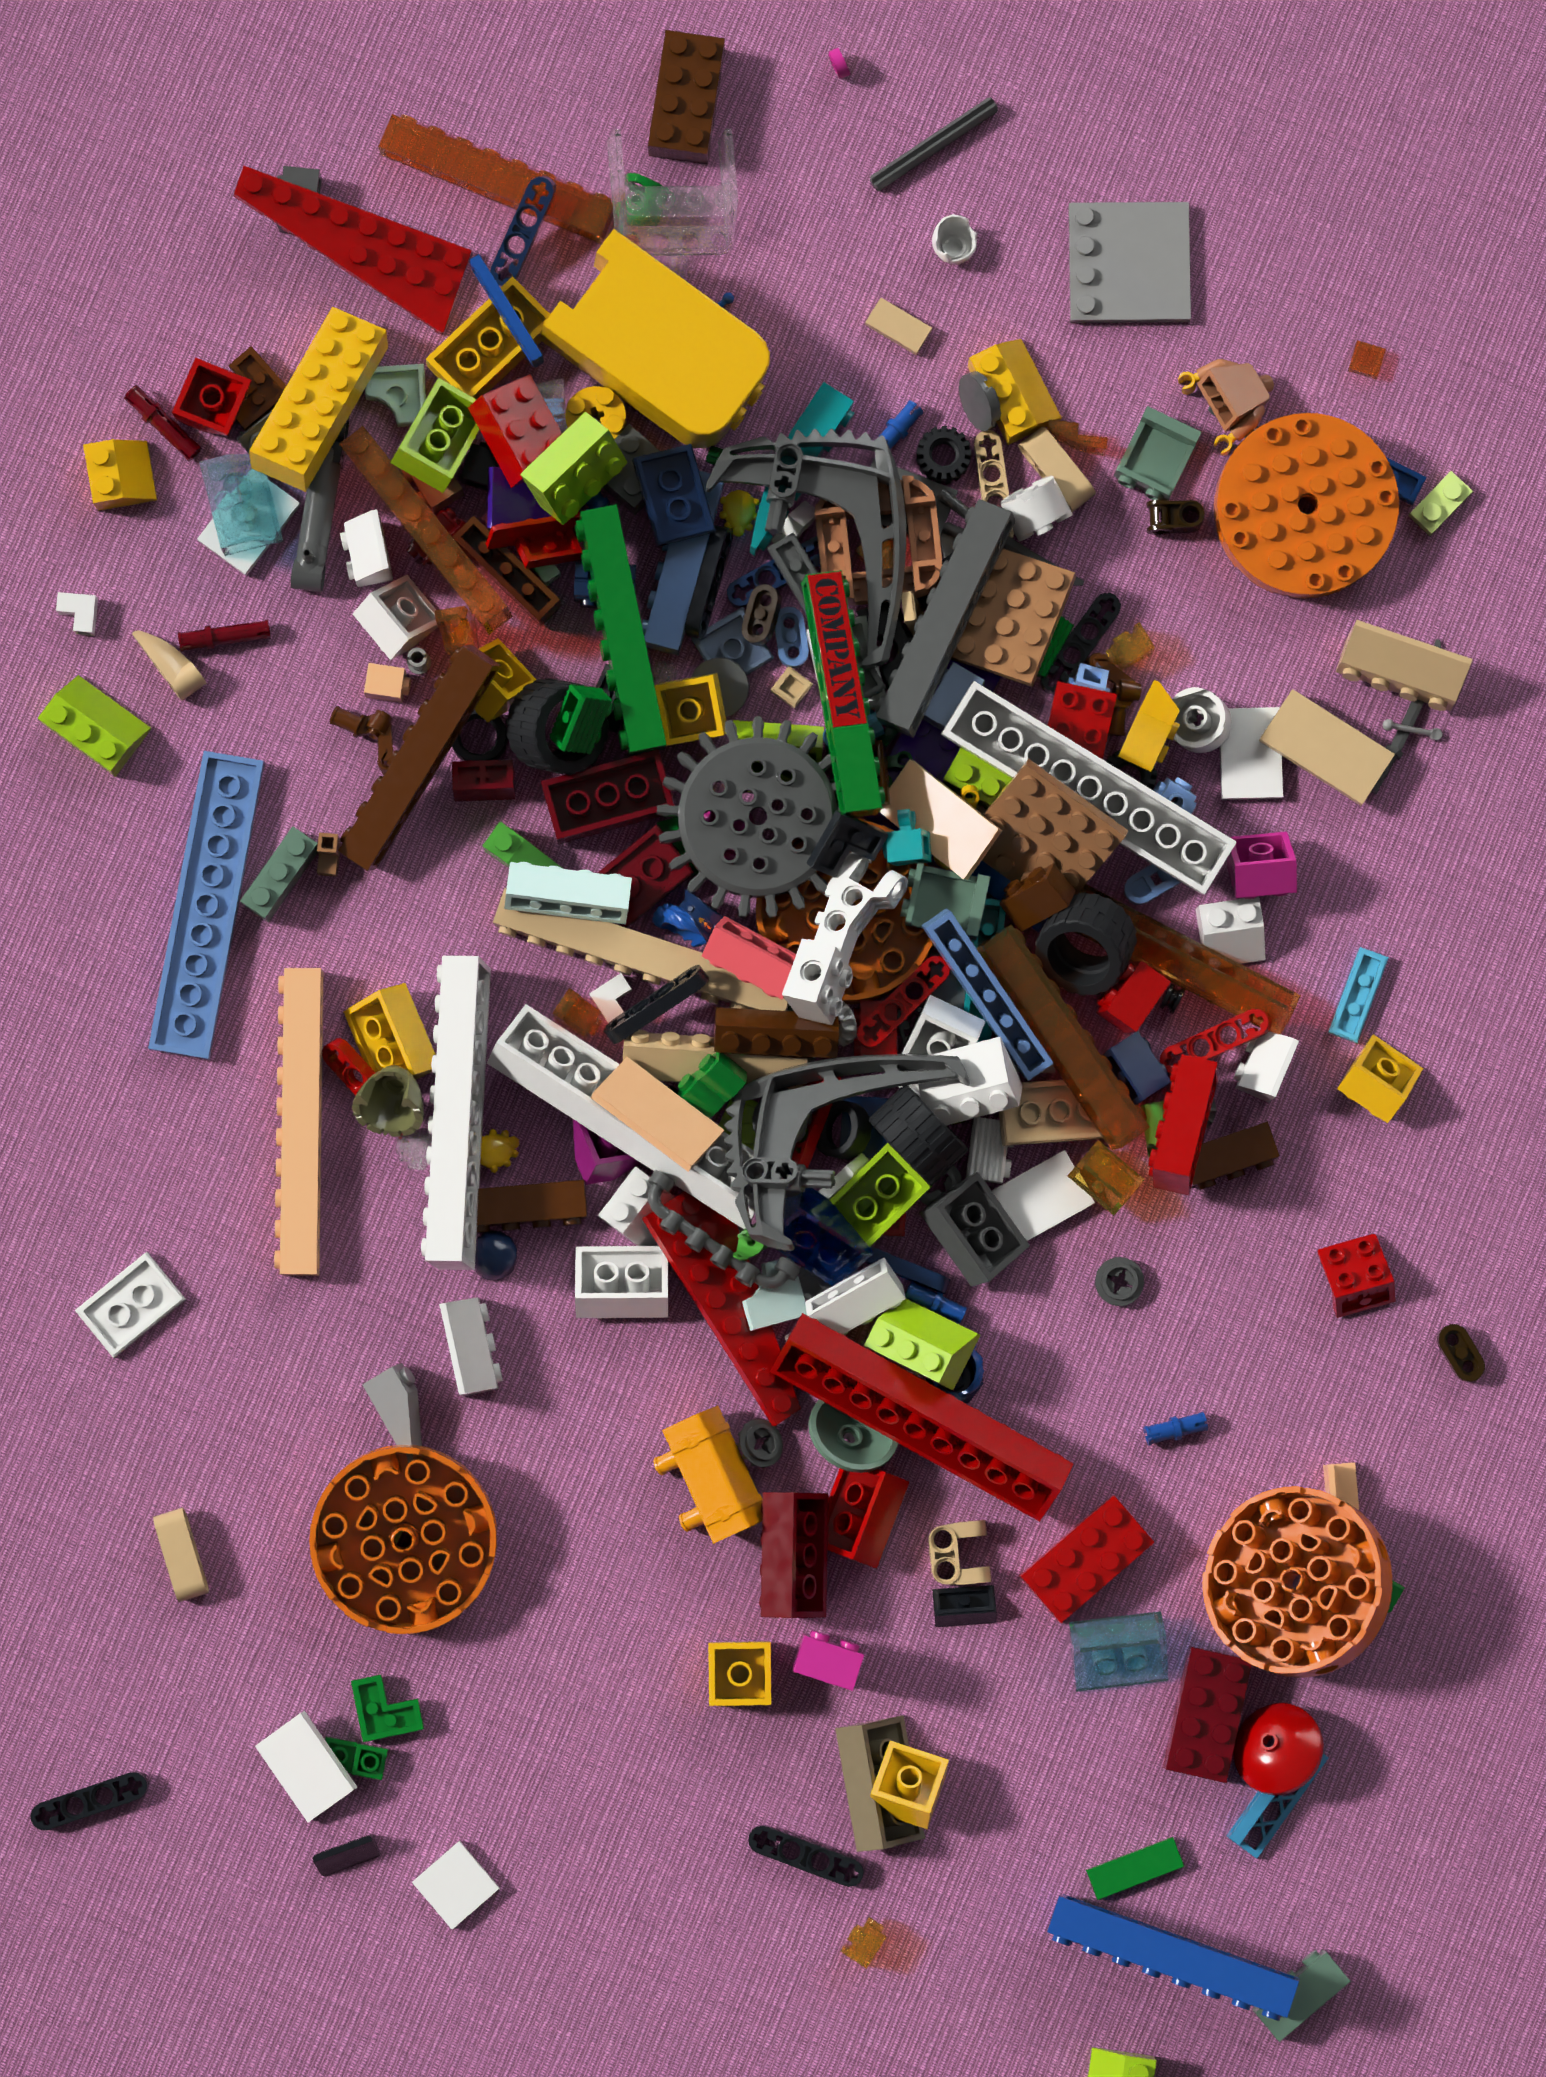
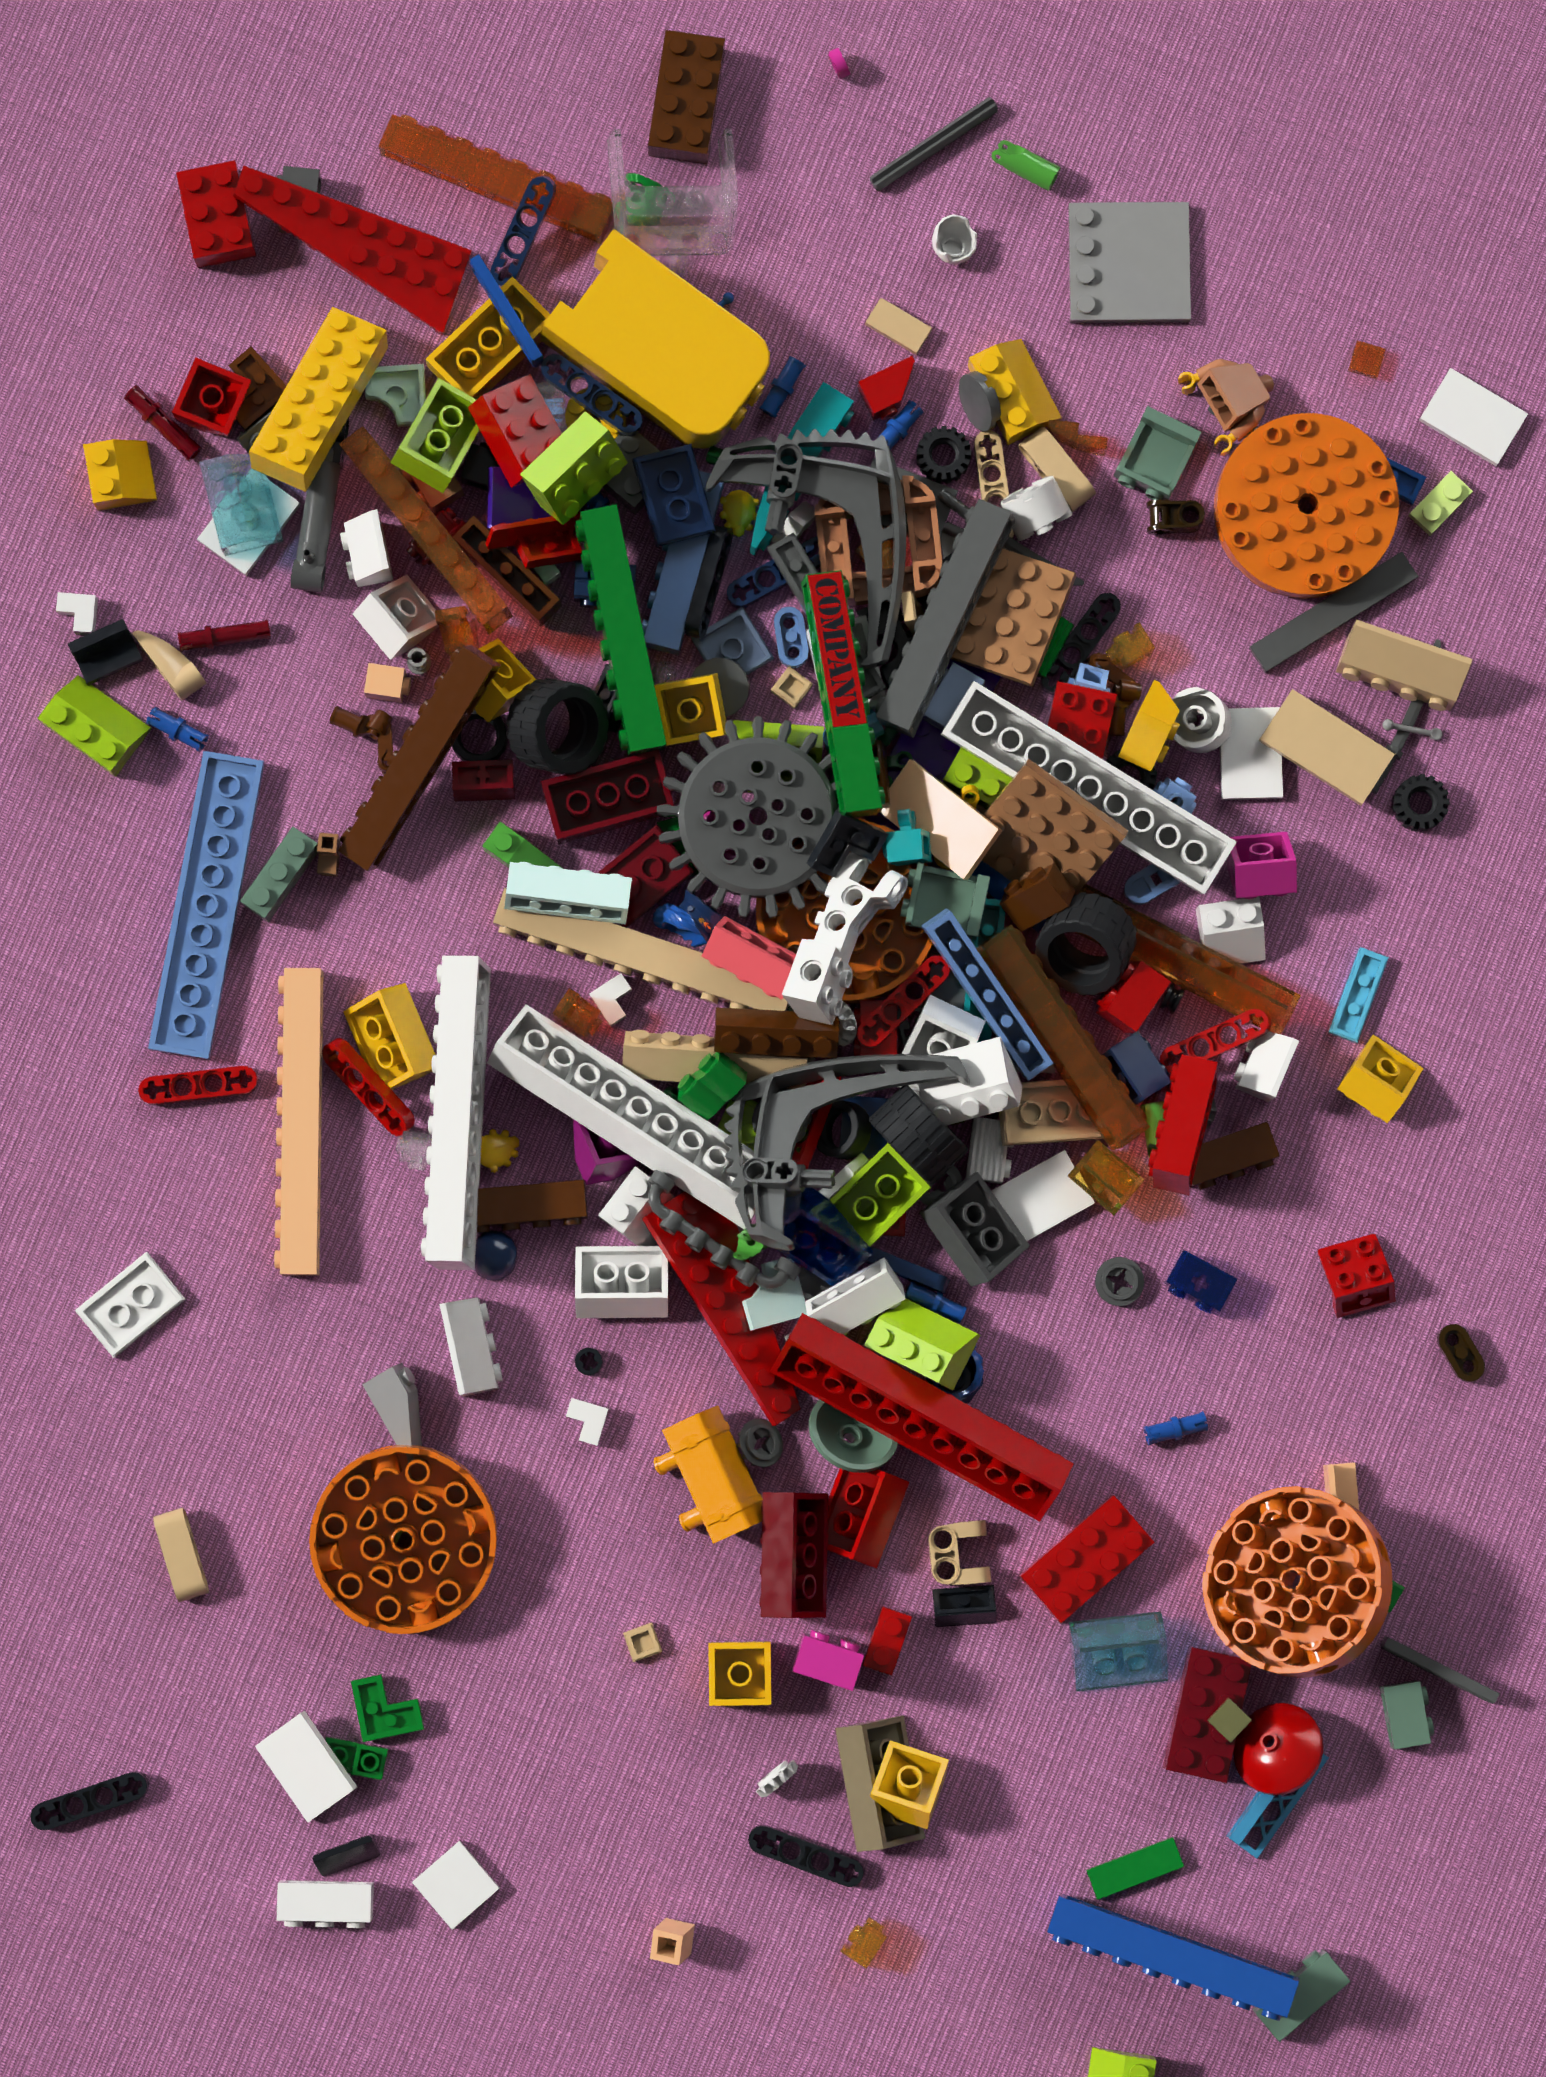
(105, 651): none -> black panel
(177, 729): none -> blue pin
(198, 1081): none -> red beam
(214, 217): none -> red brick
(325, 1903): none -> white brick
(390, 1103): olive hair -> none
(579, 1364): none -> black bush
(581, 719): green brick -> none
(589, 398): none -> dark blue beam
(593, 1418): none -> white piece
(642, 1642): none -> tan tile
(656, 1004): black beam -> none
(657, 1114): light nougat tile -> none
(672, 1941): none -> light nougat brick
(761, 616): dark brown plate -> none
(776, 1778): none -> white gear
(782, 387): none -> blue pin
(886, 389): none -> red slope
(887, 1640): none -> red brick
(1026, 164): none -> bright green piece
(1218, 1282): none -> clear blue brick
(1229, 1720): none -> olive tile
(1333, 612): none -> dark grey tile
(1406, 1714): none -> sand green brick
(1407, 815): none -> black tyre
(1439, 1670): none -> dark grey tile
(1473, 417): none -> white tile

